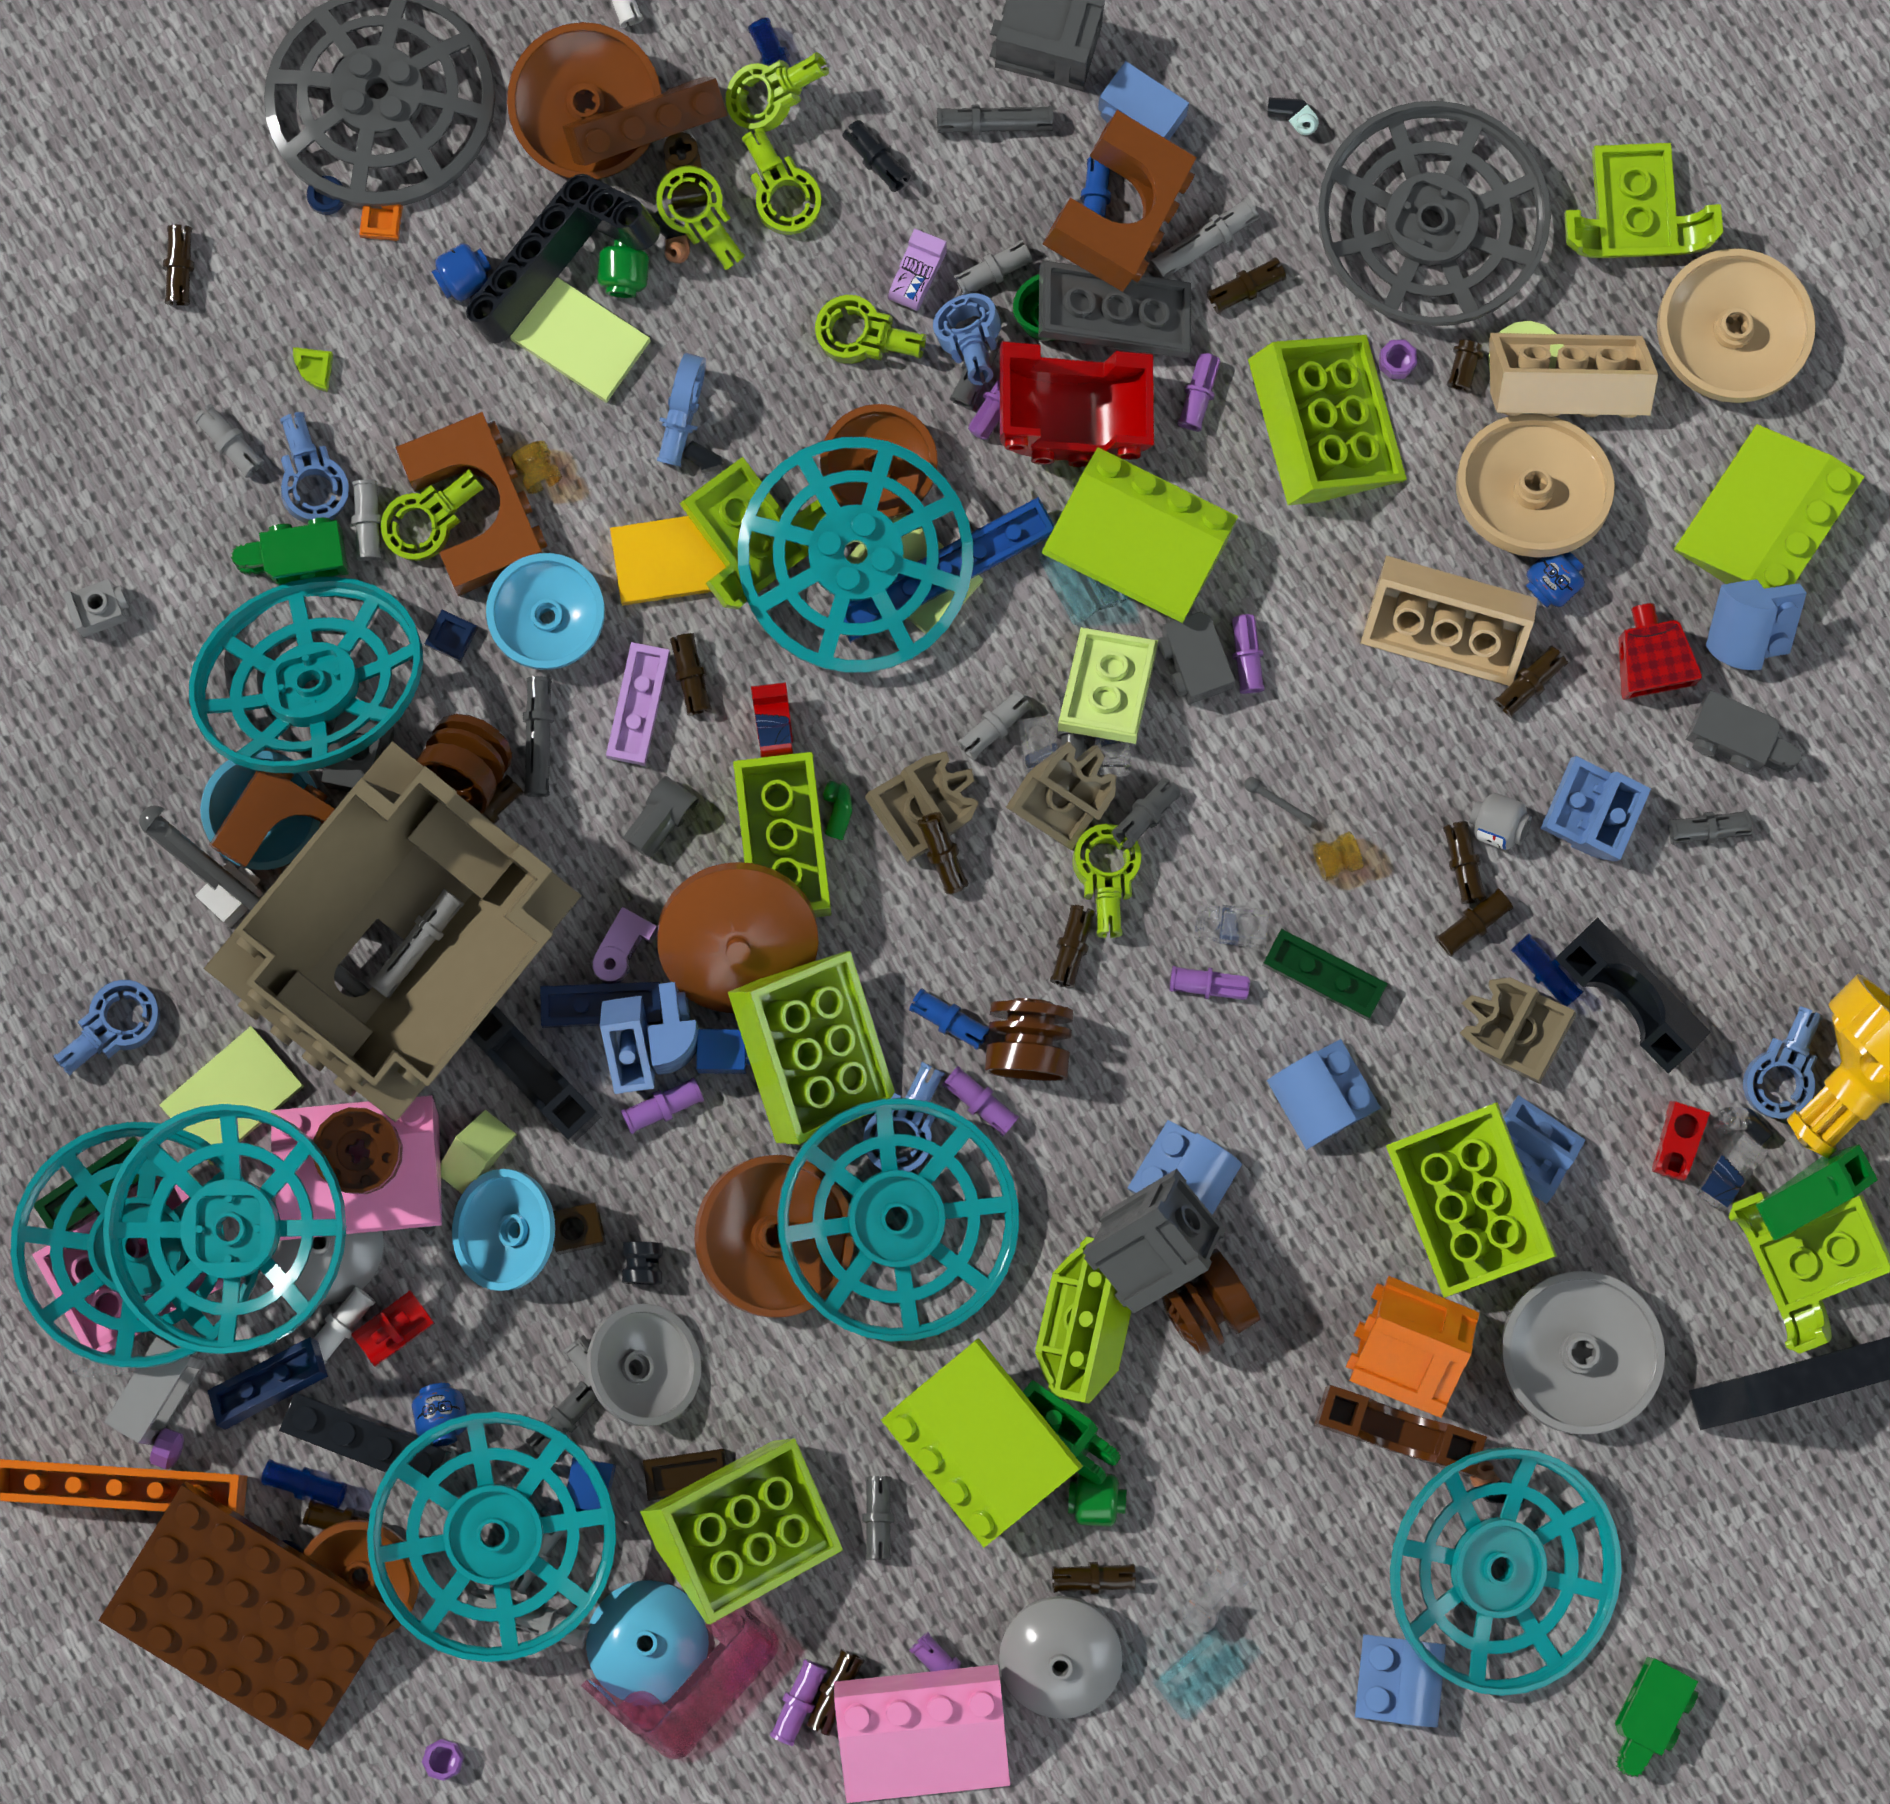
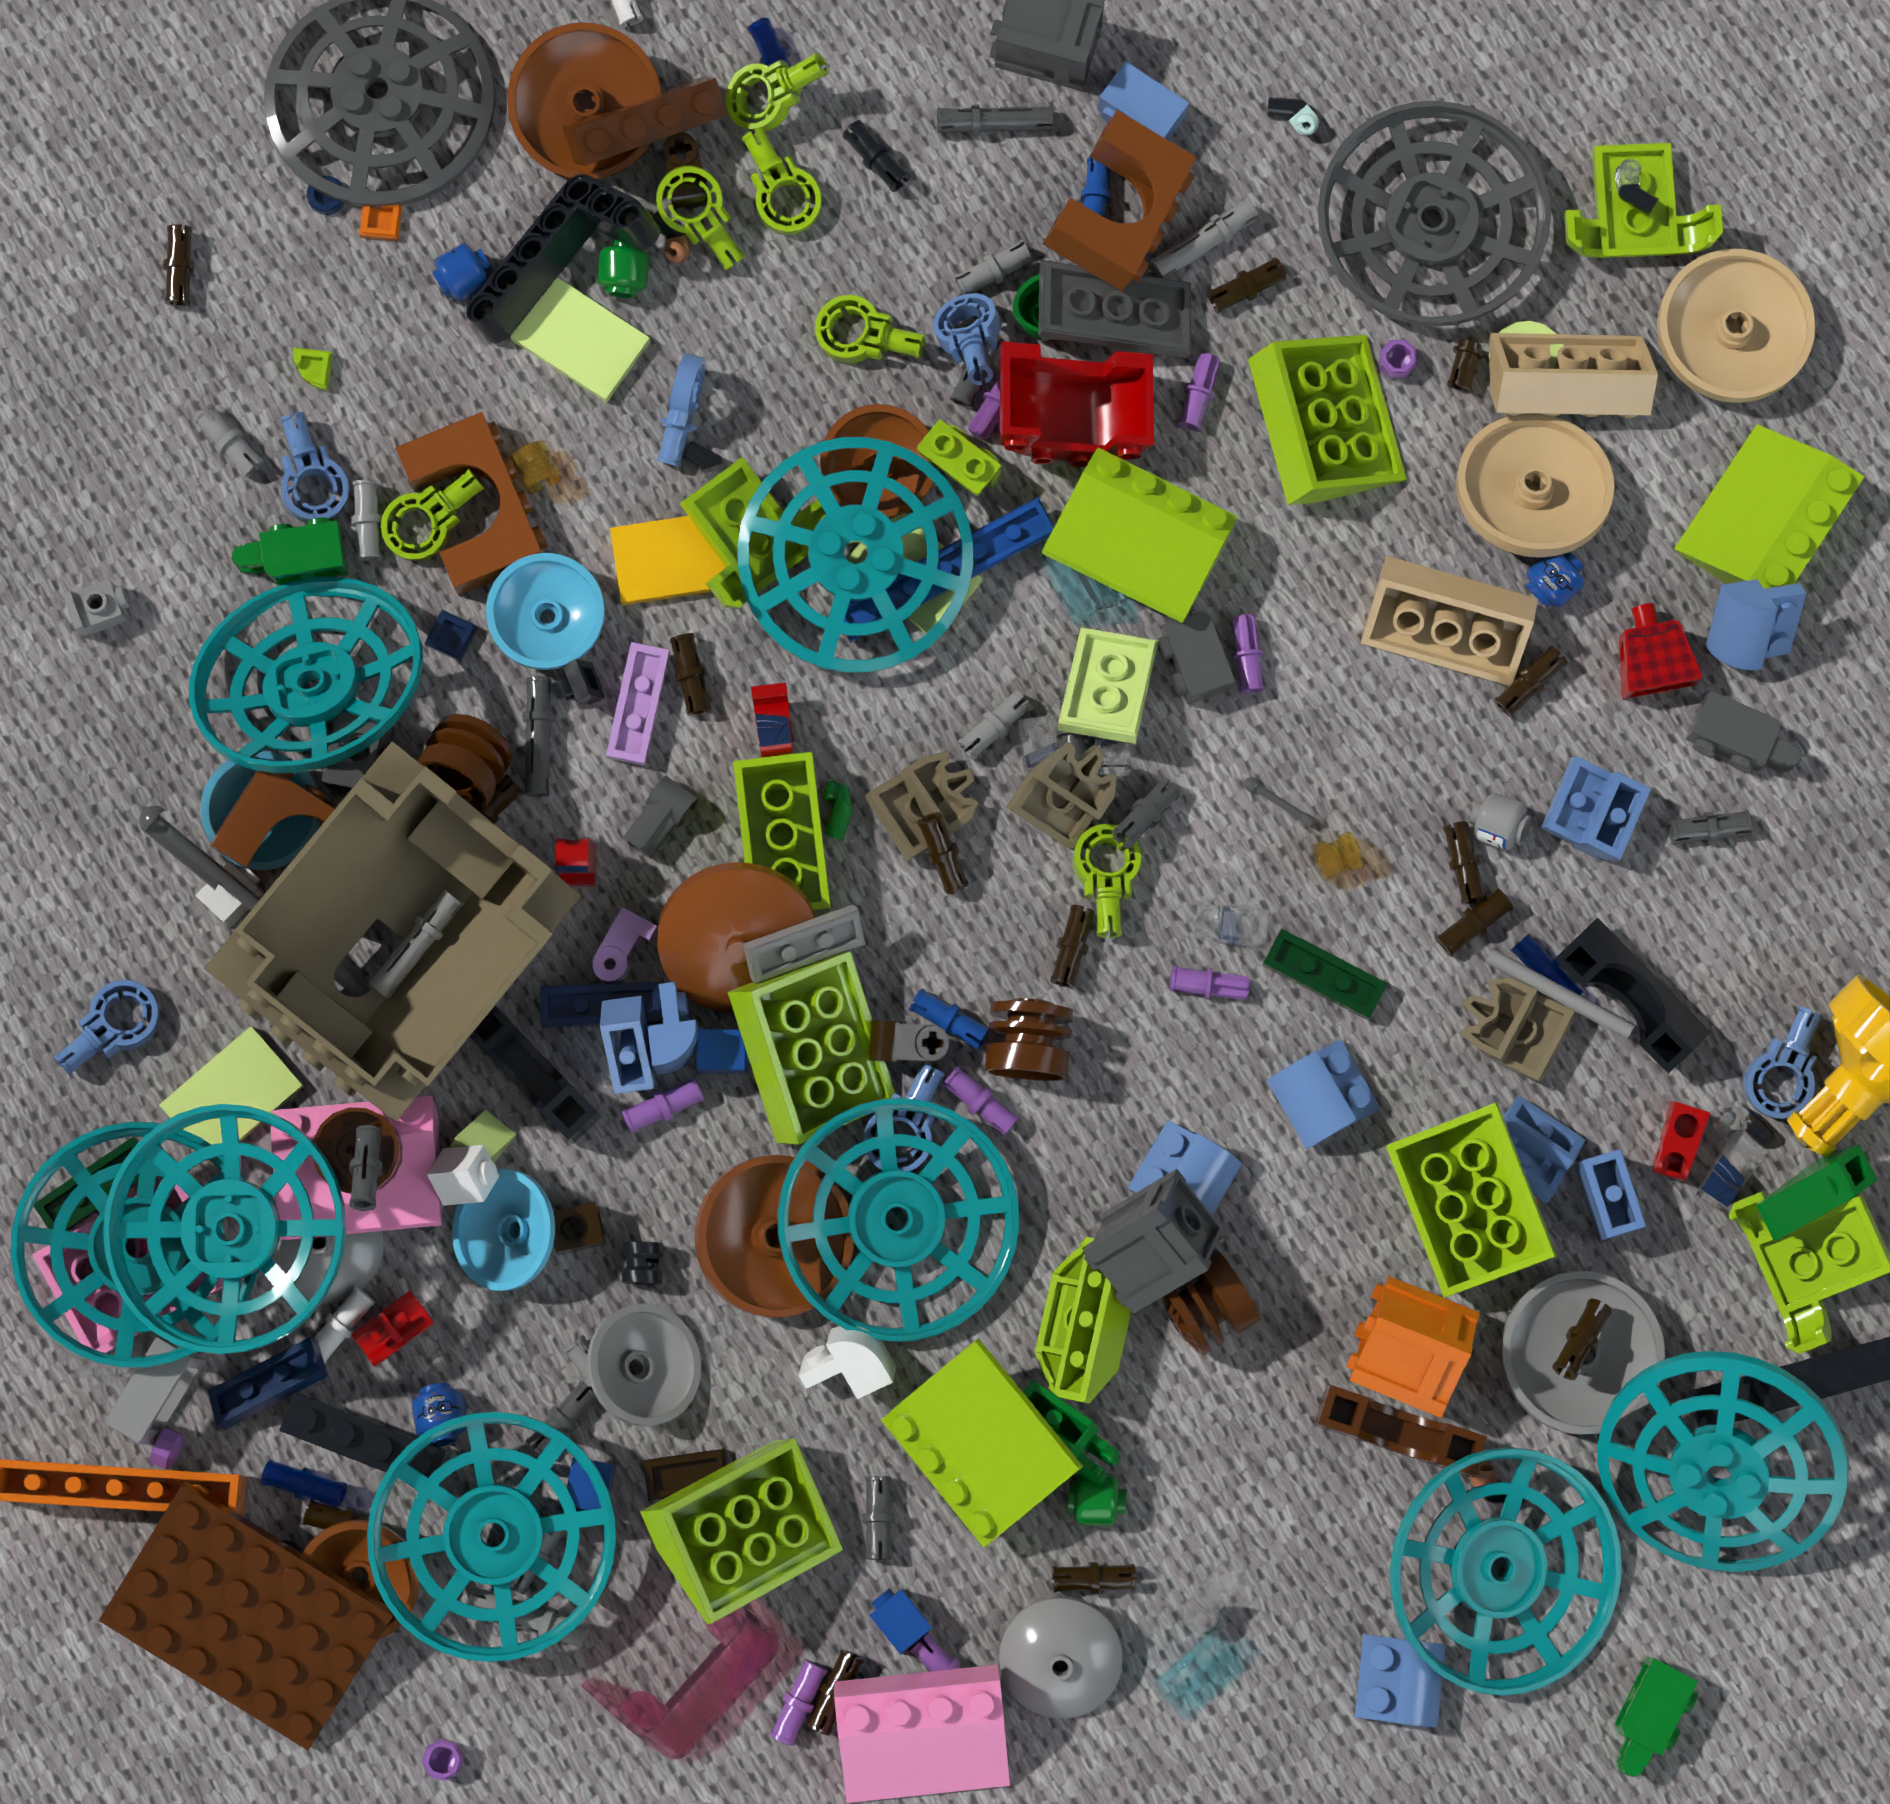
(364, 1190): none -> dark grey pin
(463, 1175): none -> white brick
(576, 862): none -> red leg
(580, 683): none -> black tile
(650, 1610): medium azure dish -> none
(804, 944): none -> light grey tile
(855, 1354): none -> white brick
(899, 1619): none -> blue brick
(902, 1041): none -> dark brown piece
(917, 269): lavender leg -> none
(959, 458): none -> lime bracket
(1560, 994): none -> light grey bar
(1582, 1339): none -> dark brown pin
(1610, 1195): none -> medium blue brick
(1629, 187): none -> arm
(1723, 1447): none -> teal dish

